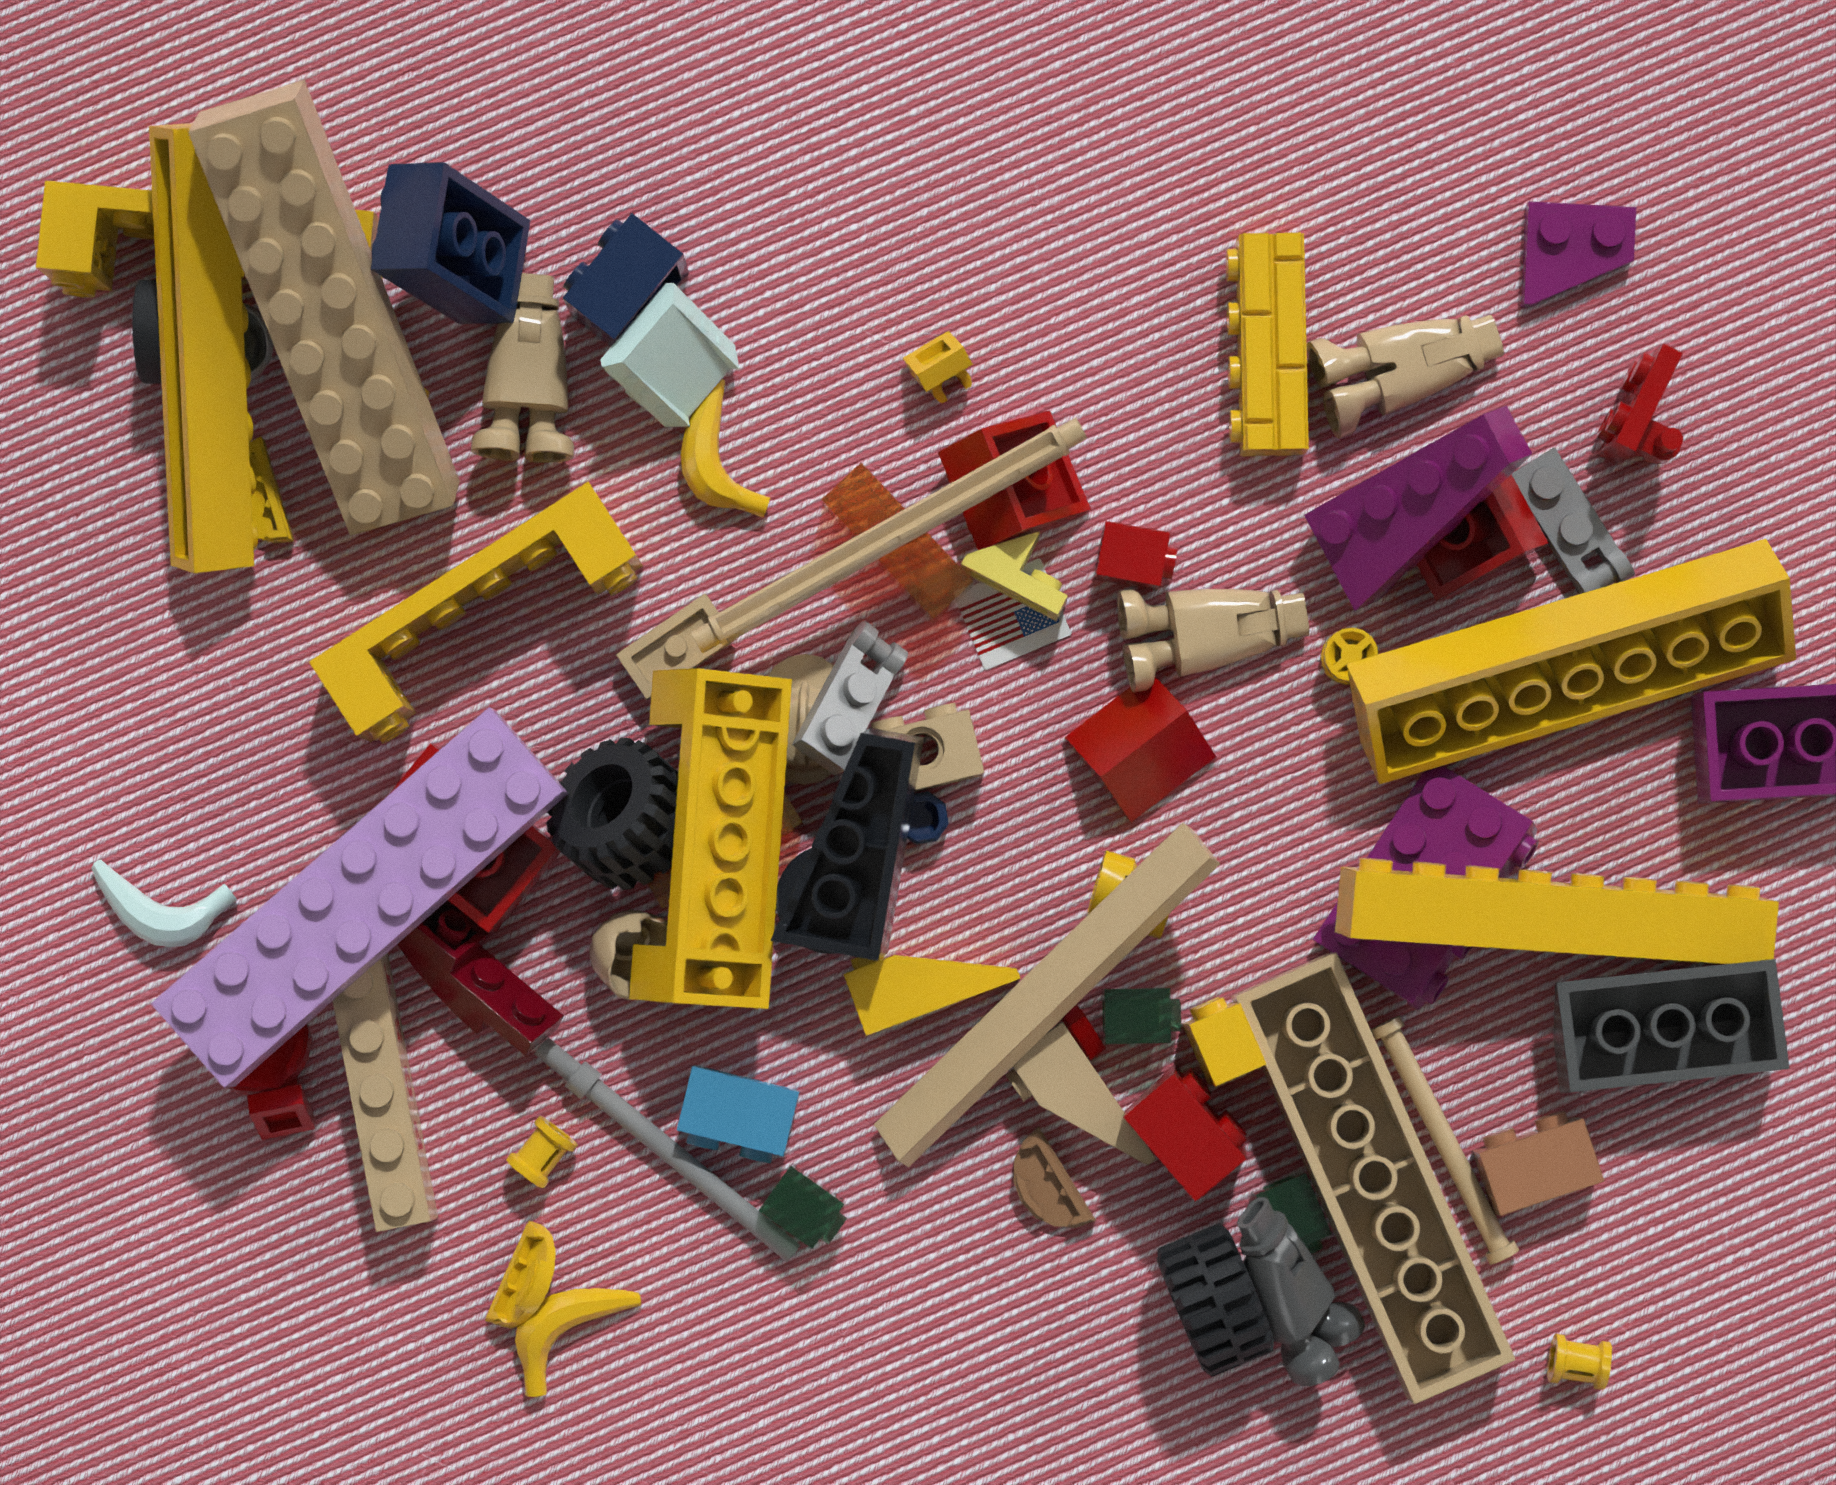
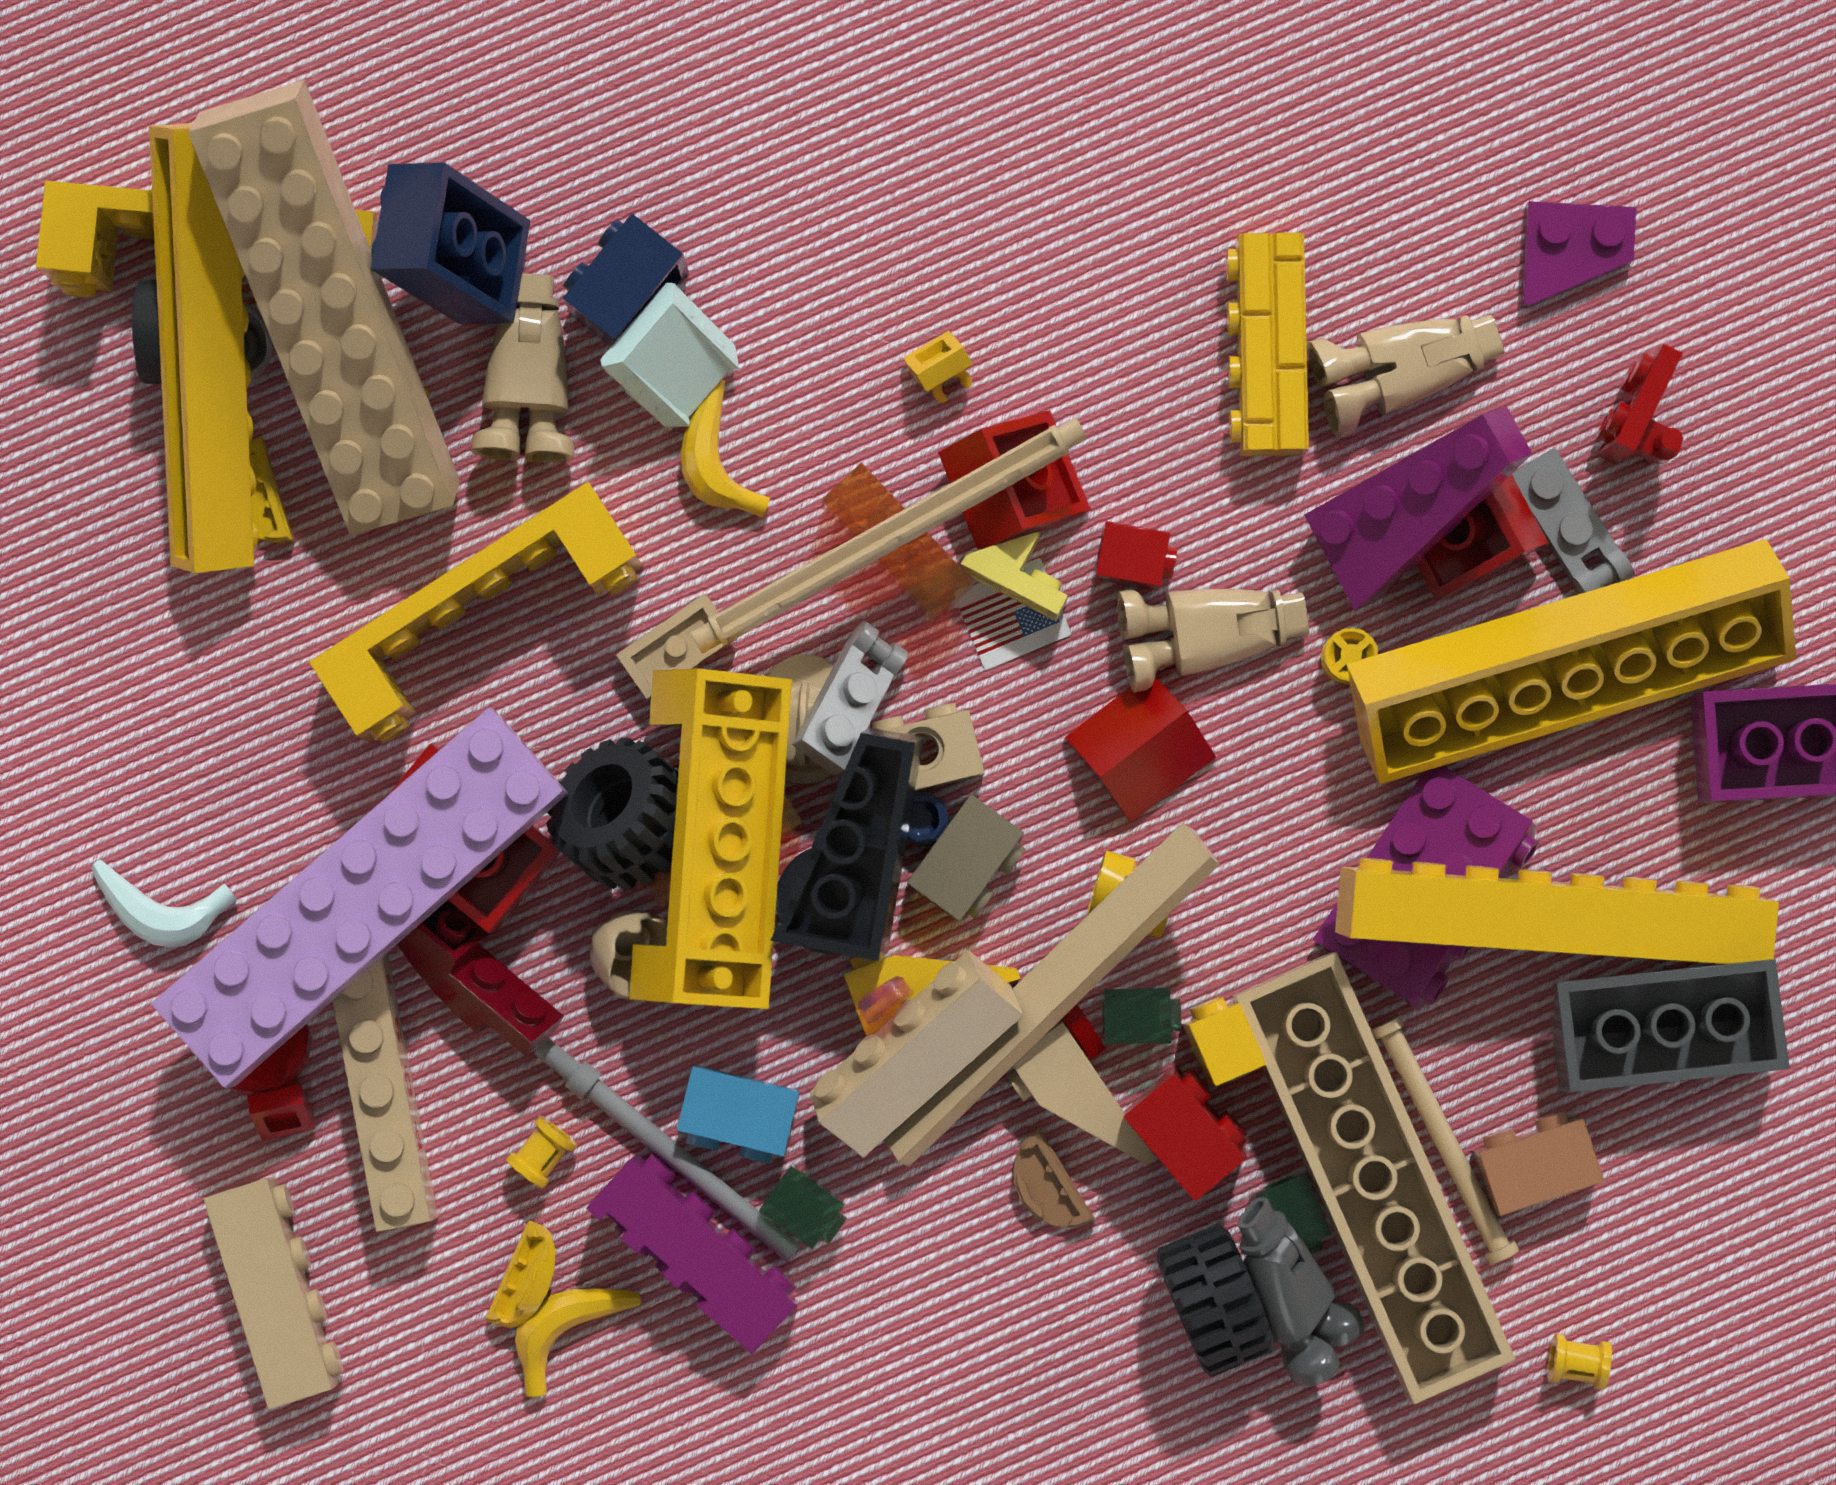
(272, 1291): none -> tan brick
(695, 1252): none -> magenta wedge
(884, 999): none -> tile
(915, 1053): none -> tan brick
(966, 859): none -> dark tan brick

